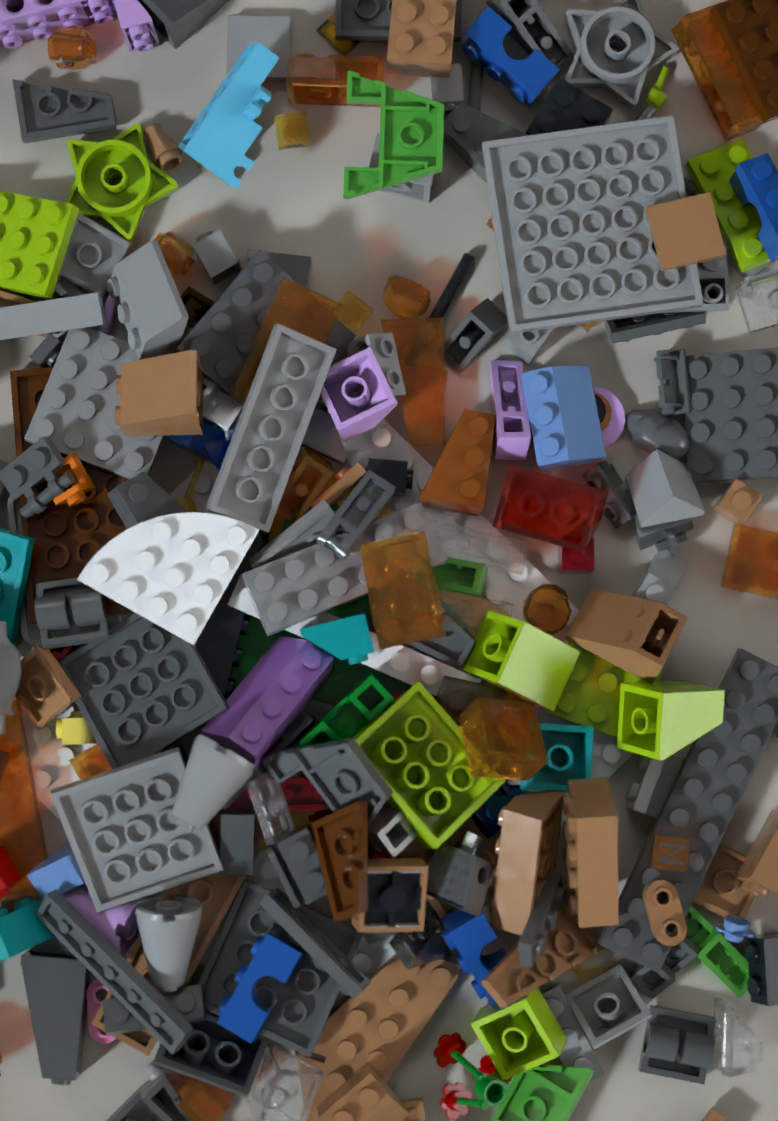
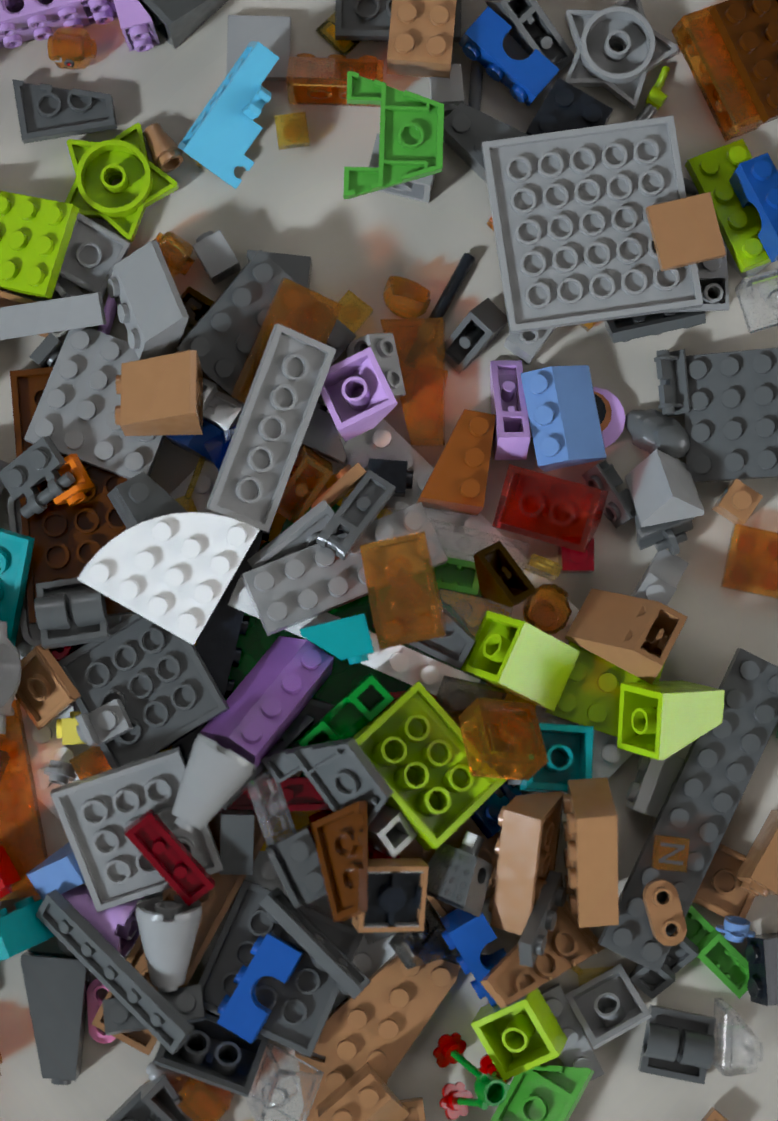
(60, 772): none -> light grey plate
(103, 724): none -> light grey bracket
(169, 857): none -> dark red plate
(501, 577): none -> dark brown slope
(543, 567): none -> clear yellow tile

